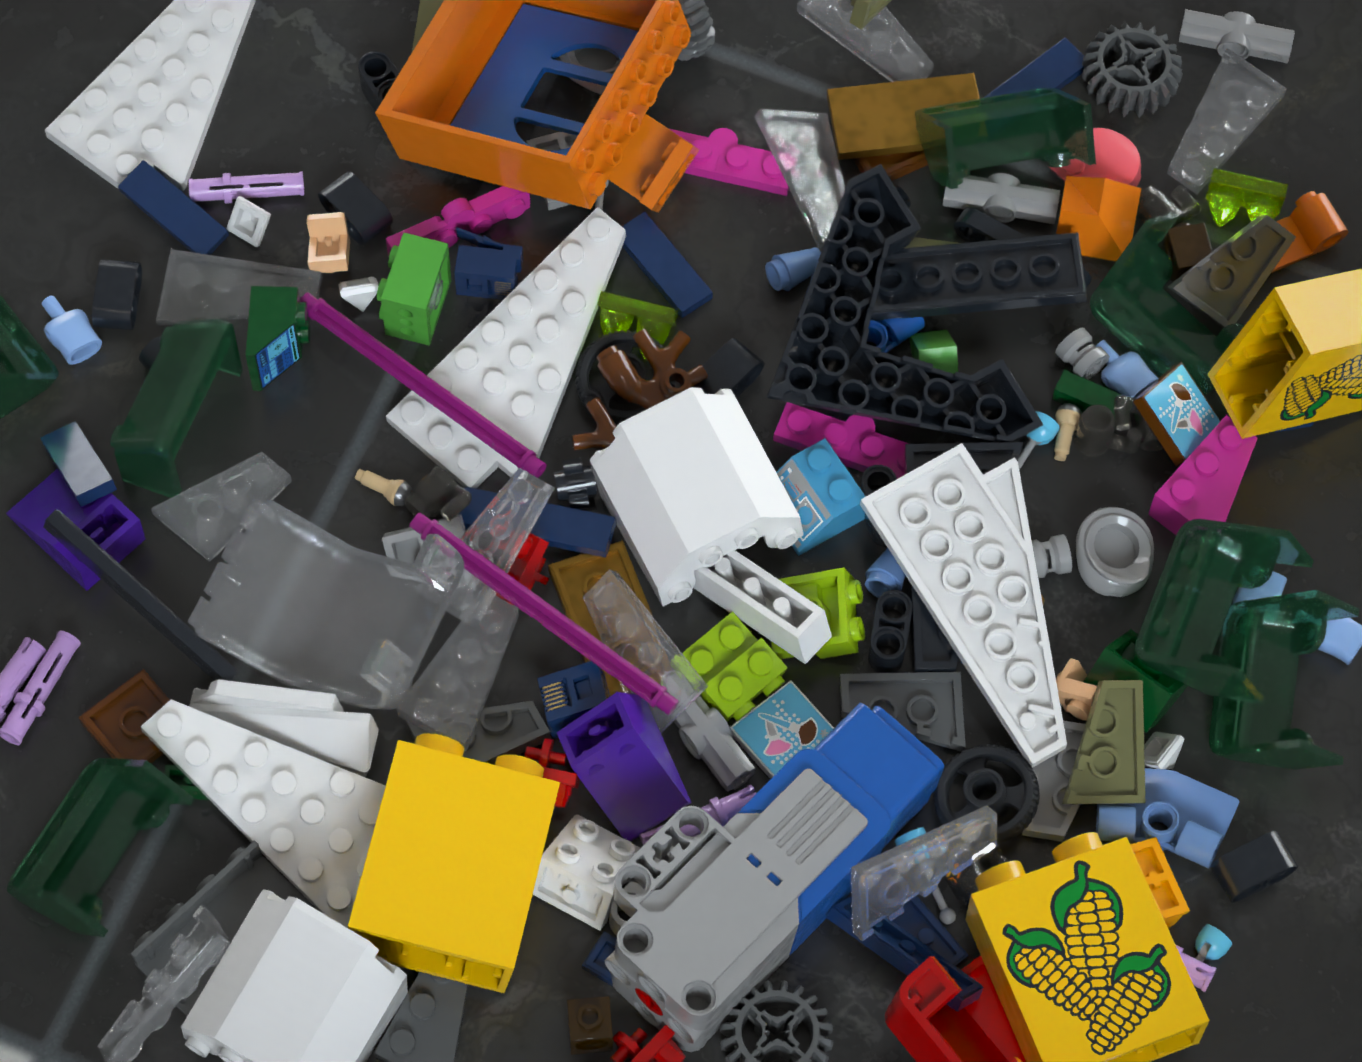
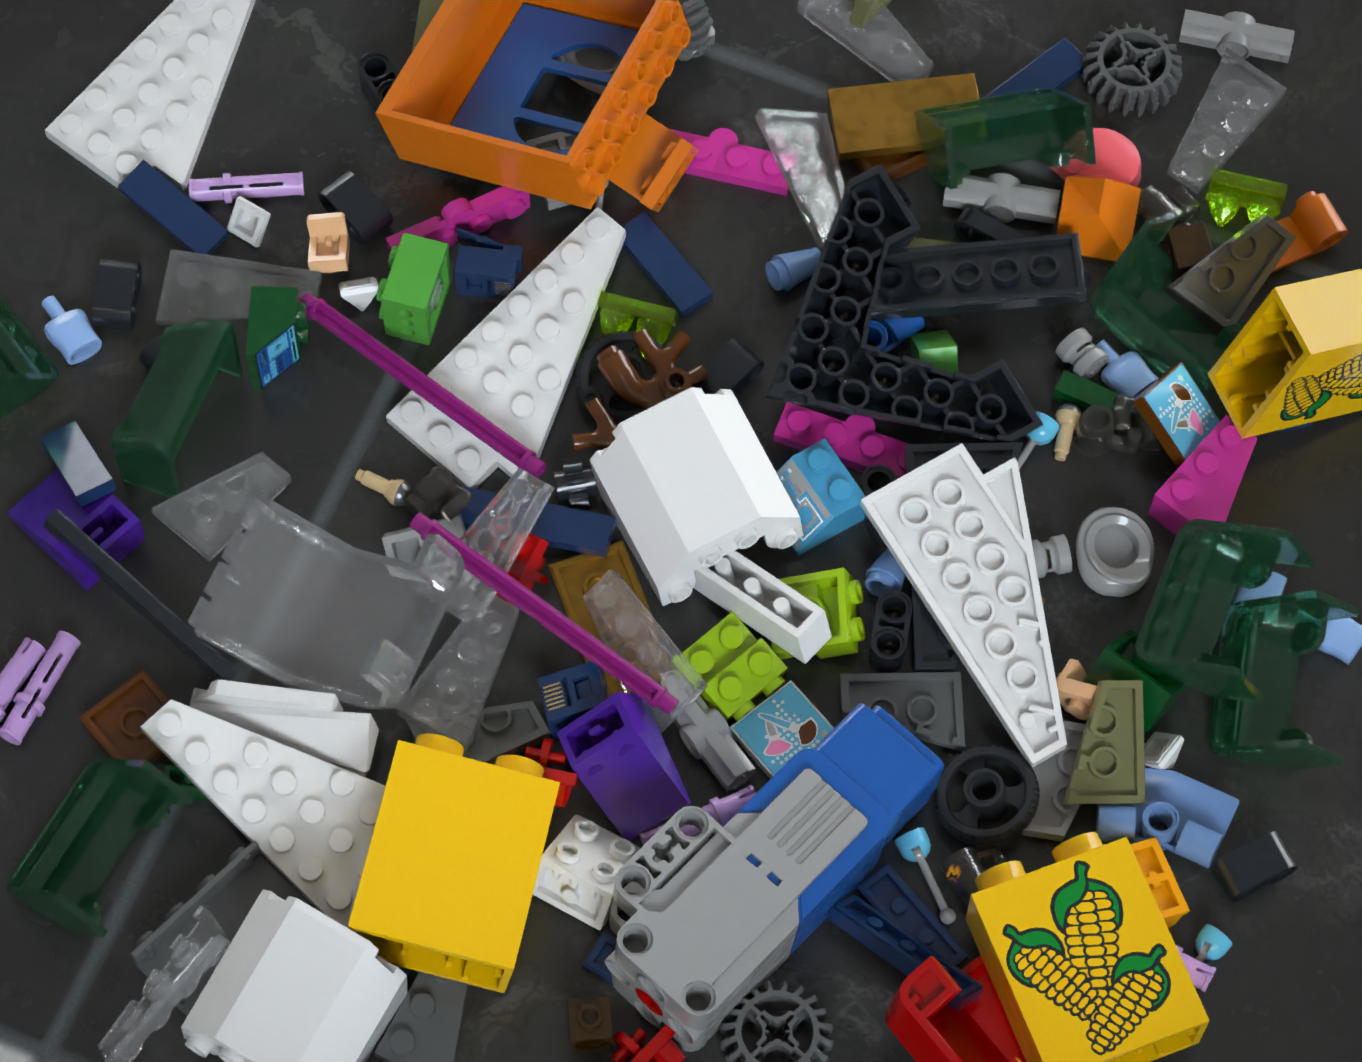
(917, 867): clear wing -> none

